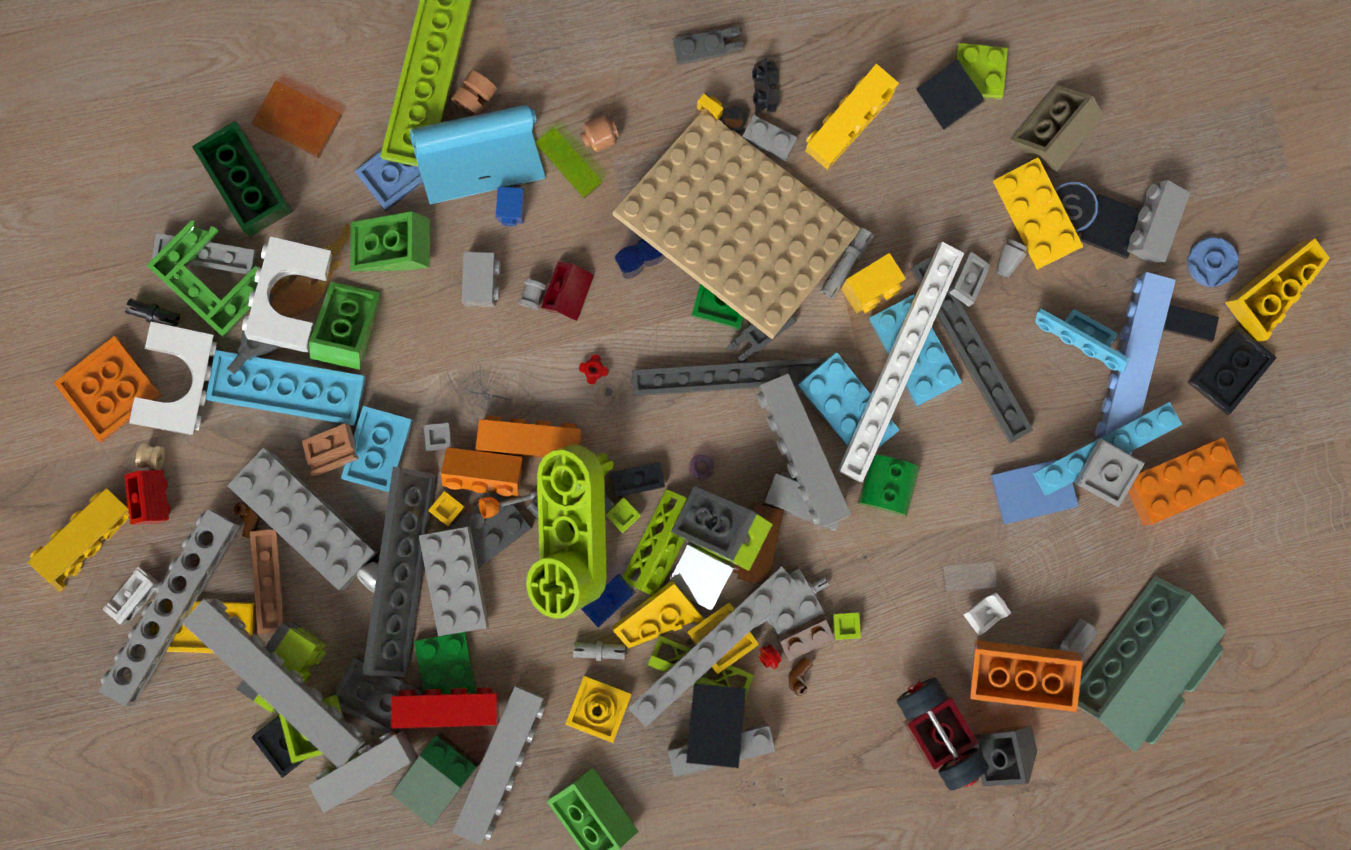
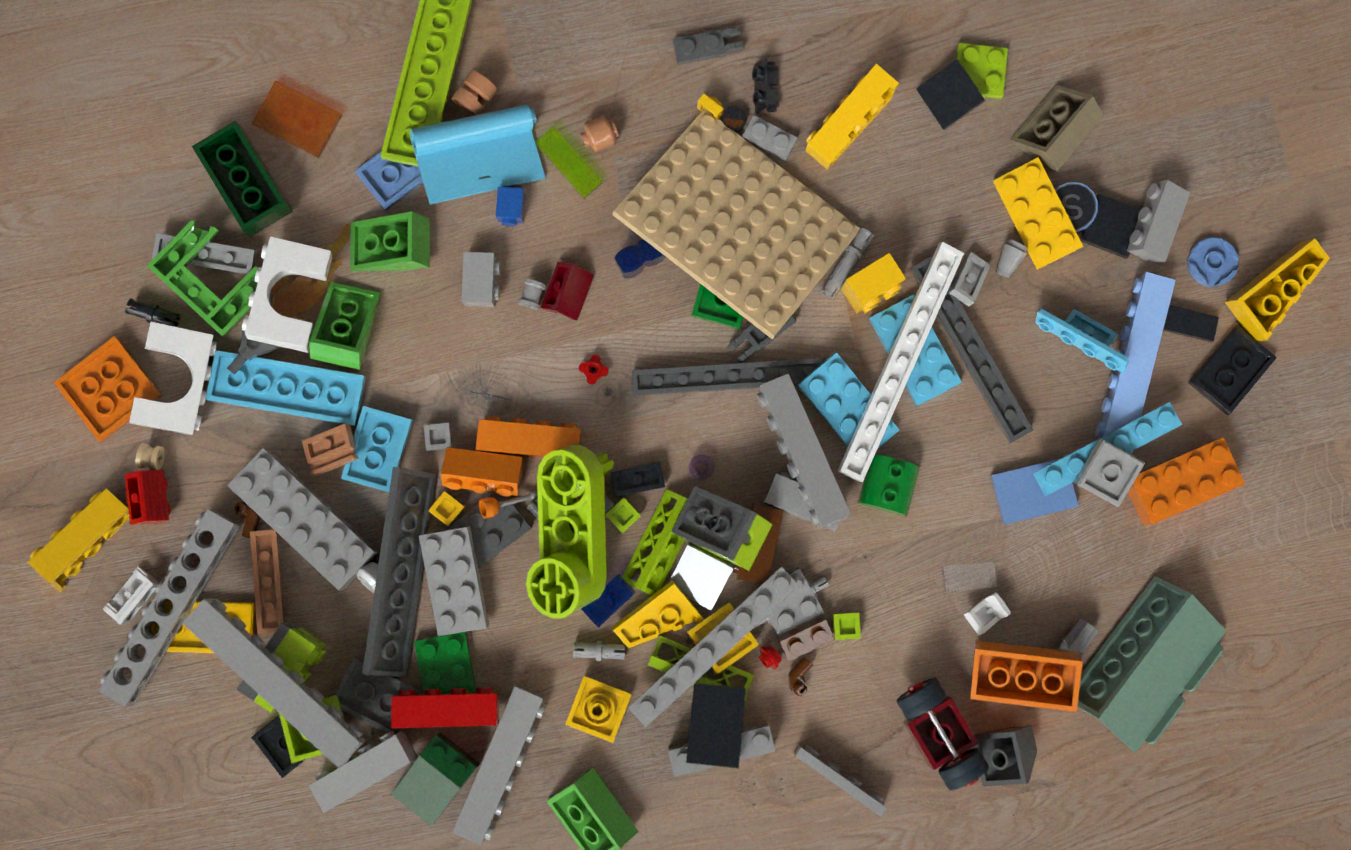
(849, 785): none -> light grey plate

